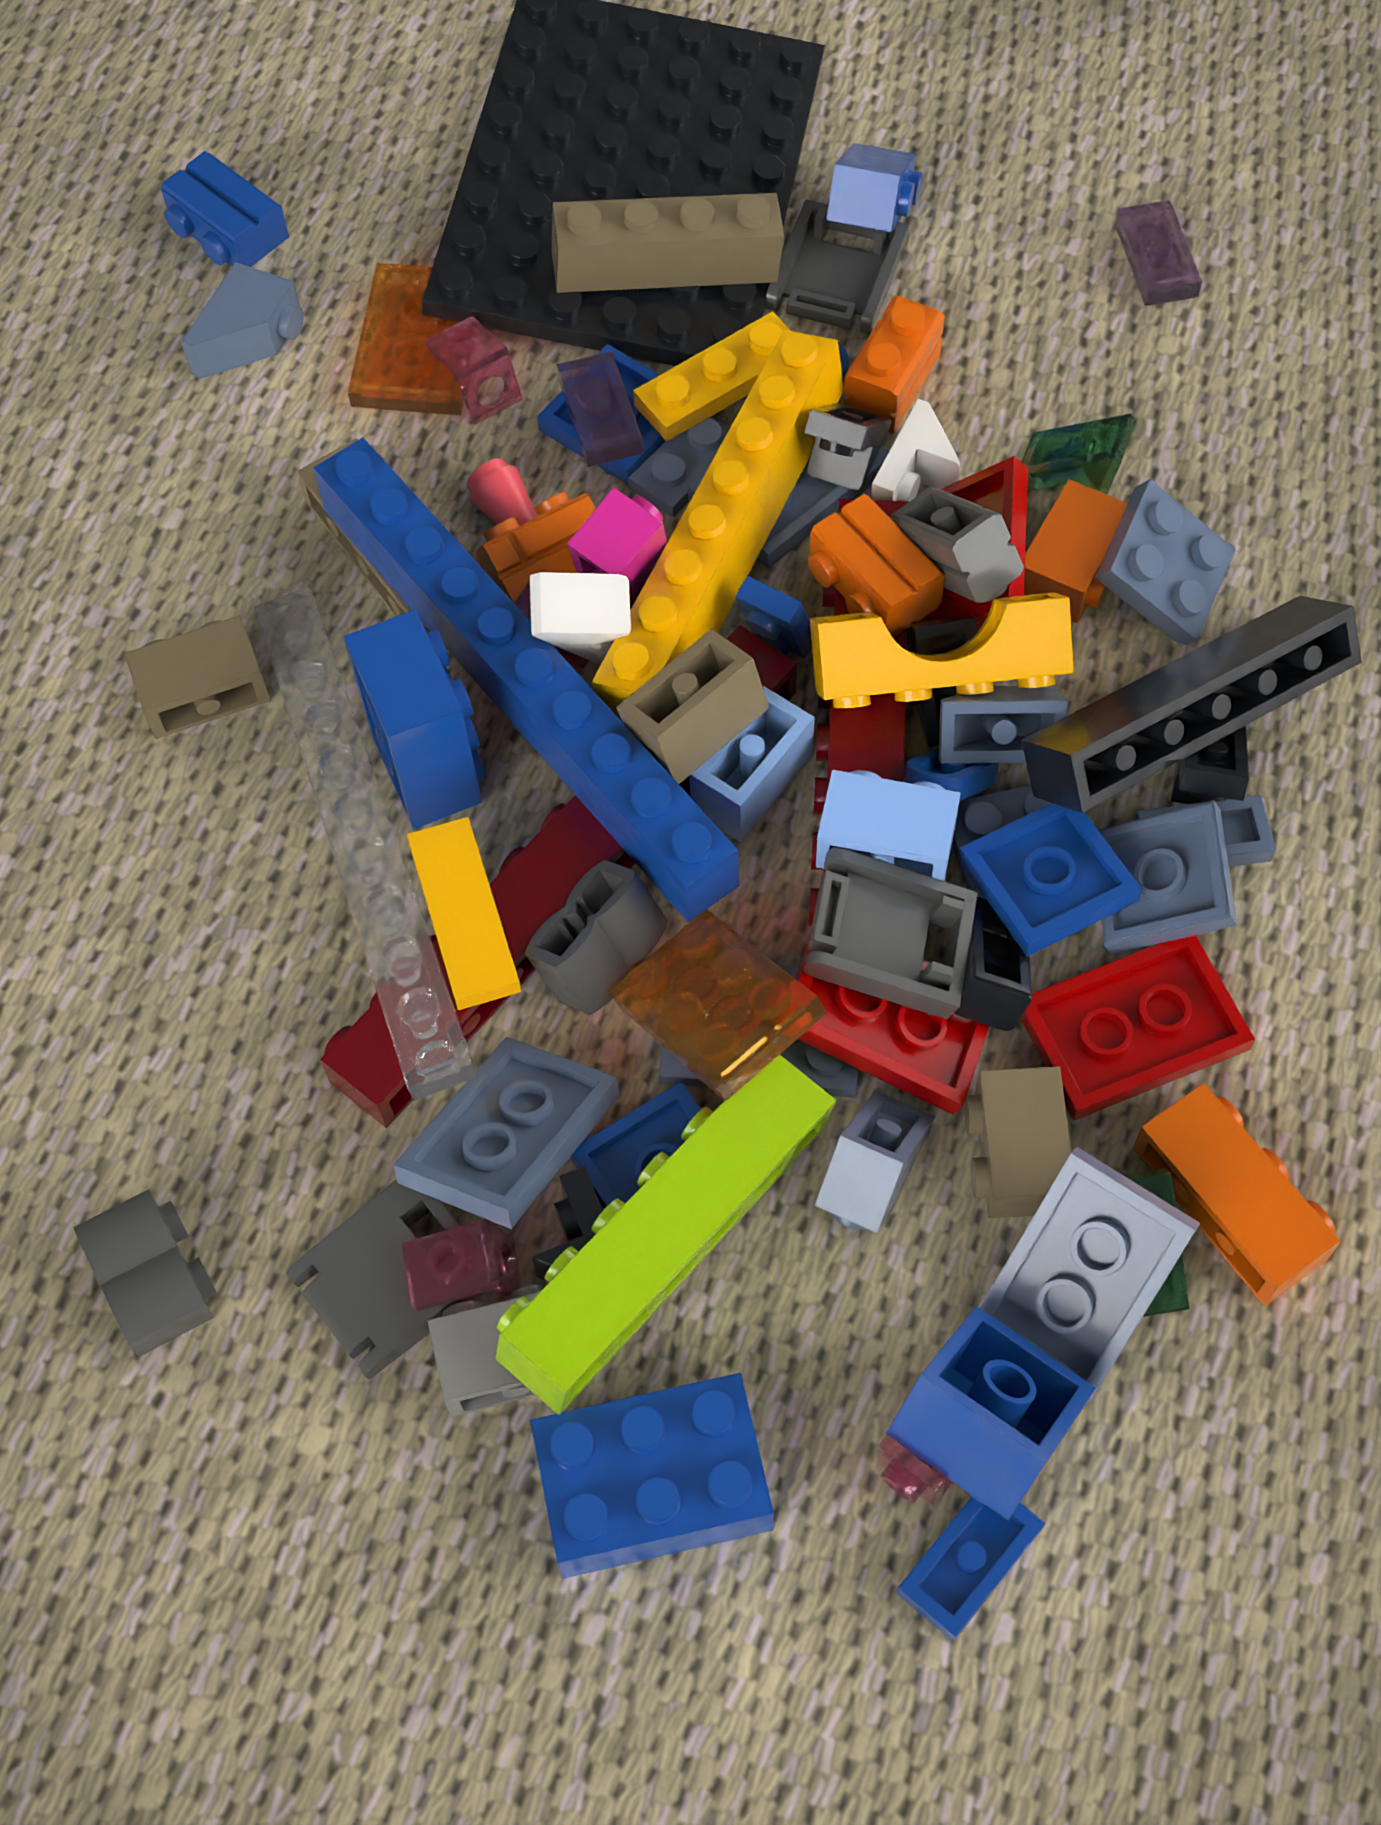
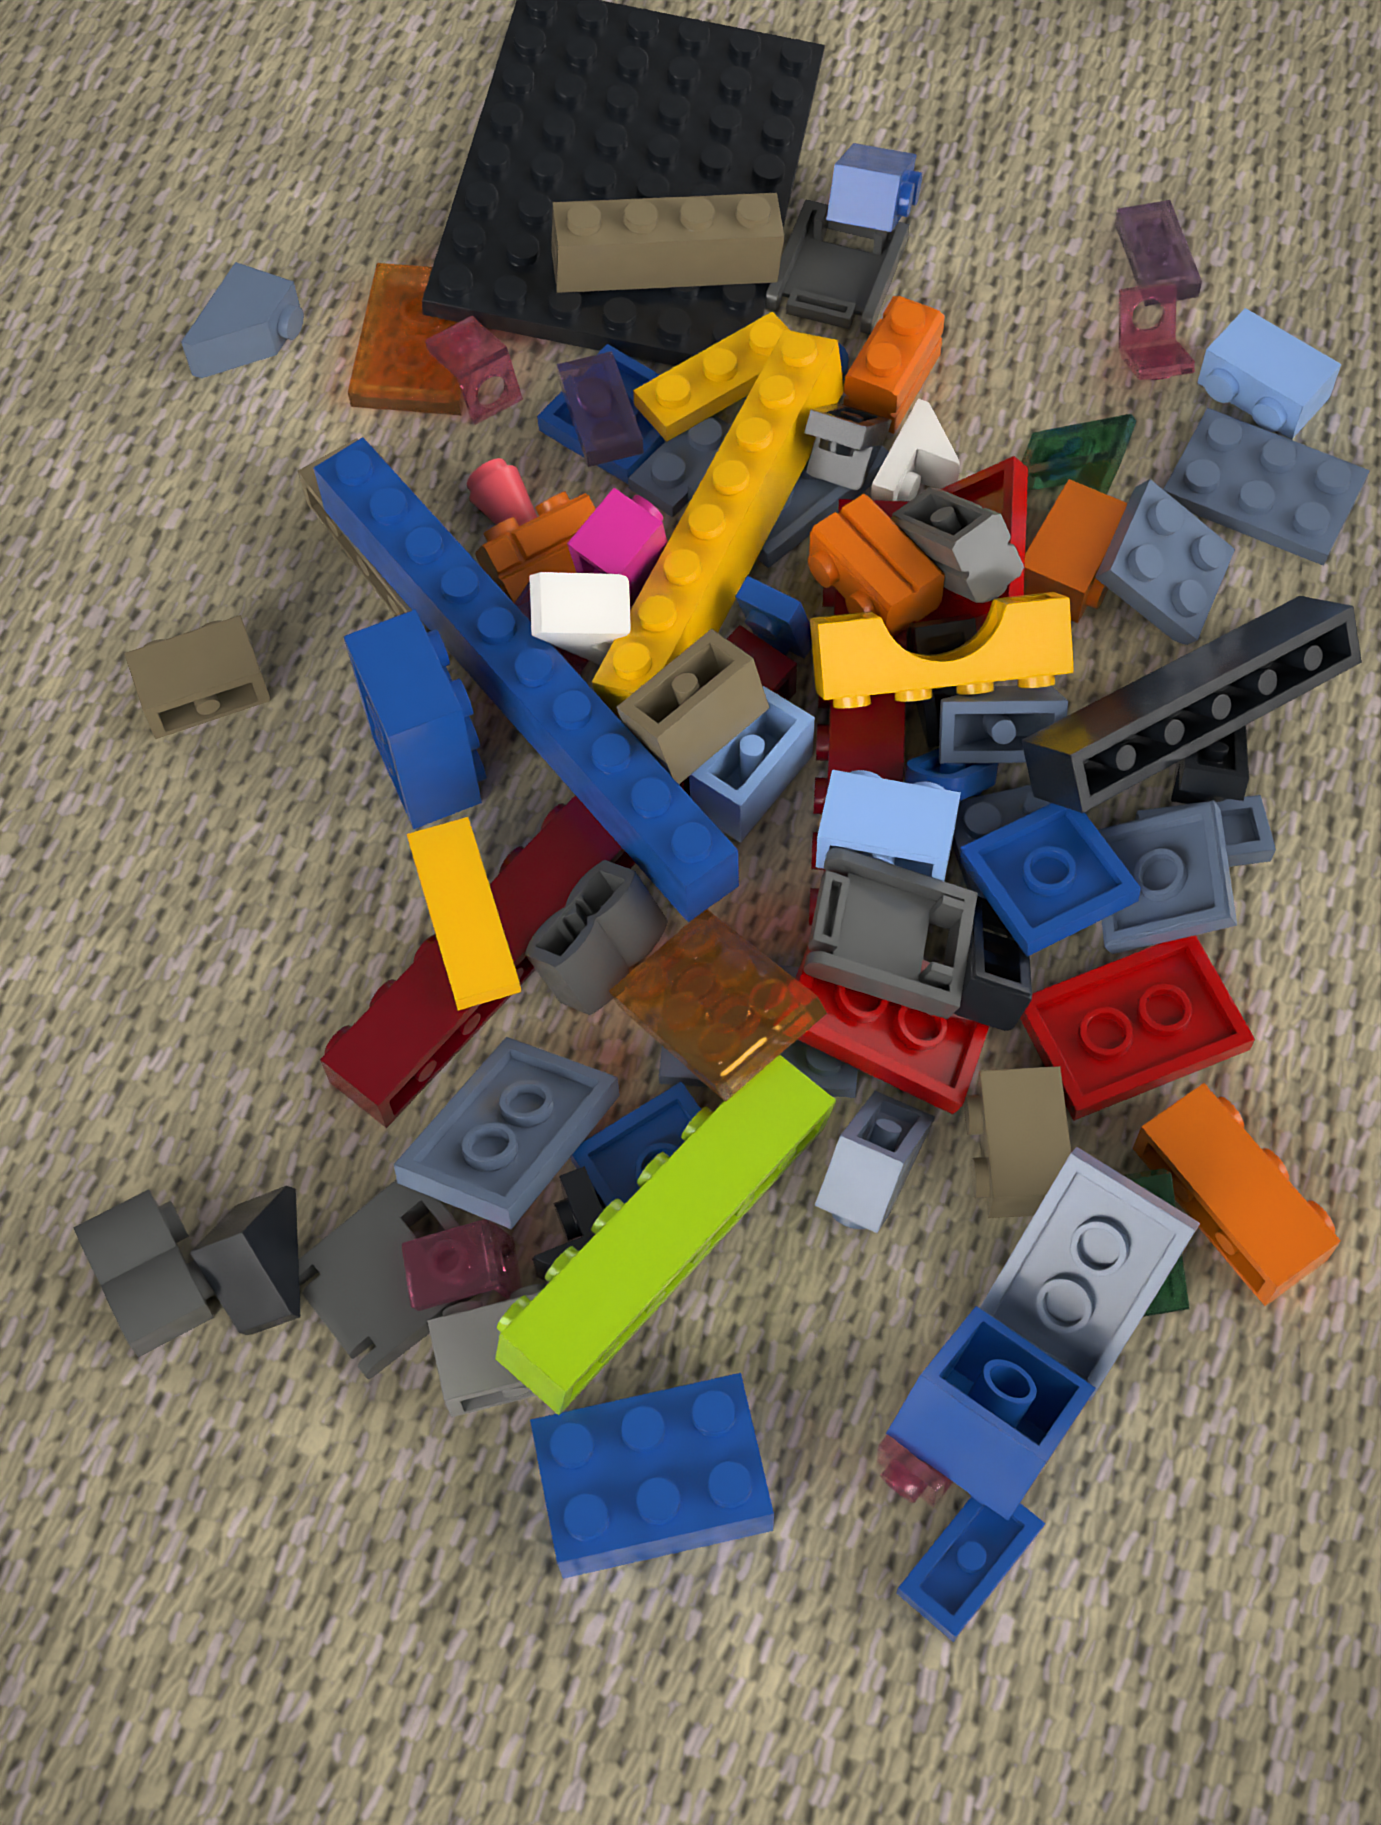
(223, 212): blue brick -> none
(255, 1261): none -> black slope
(365, 849): clear plate -> none
(1152, 351): none -> clear pink bracket
(1266, 486): none -> sand blue plate
(1268, 374): none -> light blue brick

